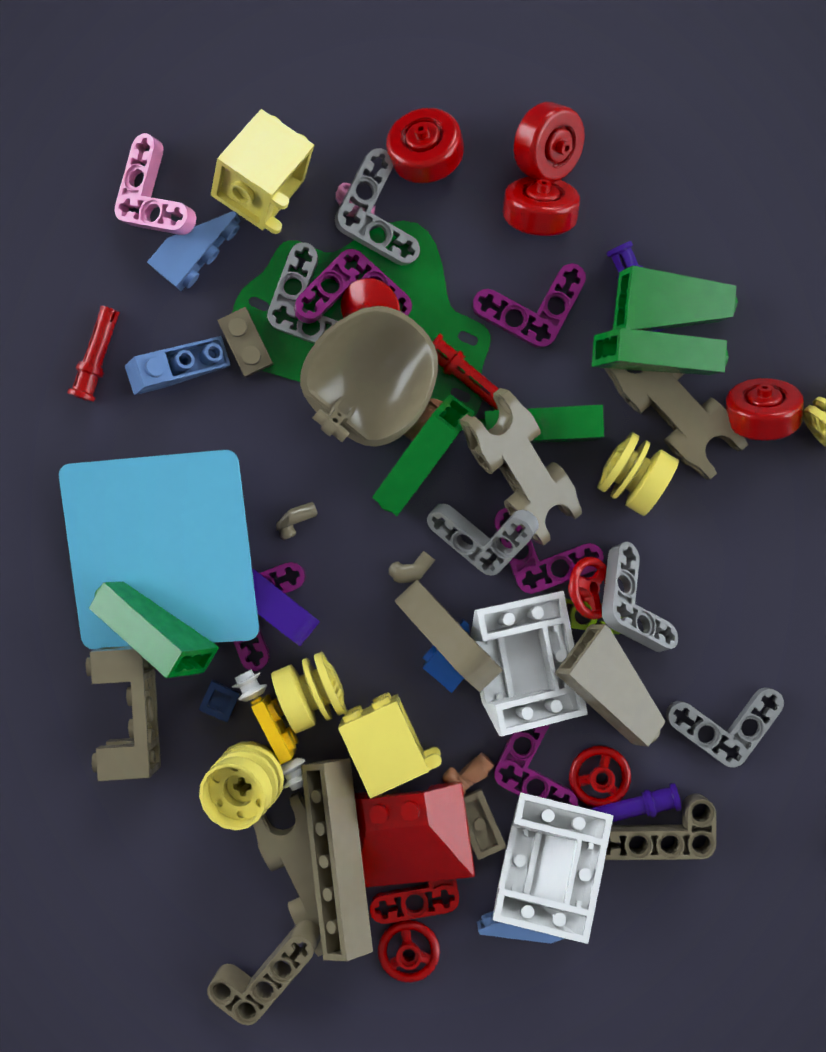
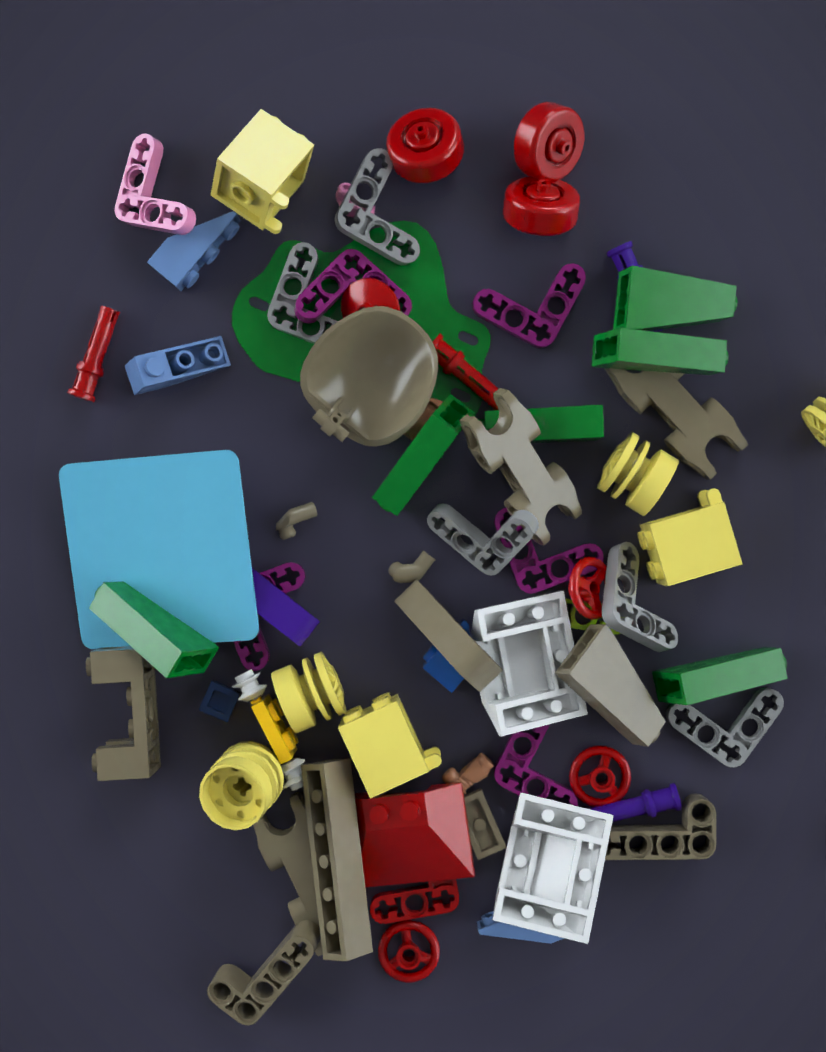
(245, 342): dark tan plate -> none
(690, 542): none -> light yellow container
(719, 676): none -> green slope
(765, 409): red wheel -> none

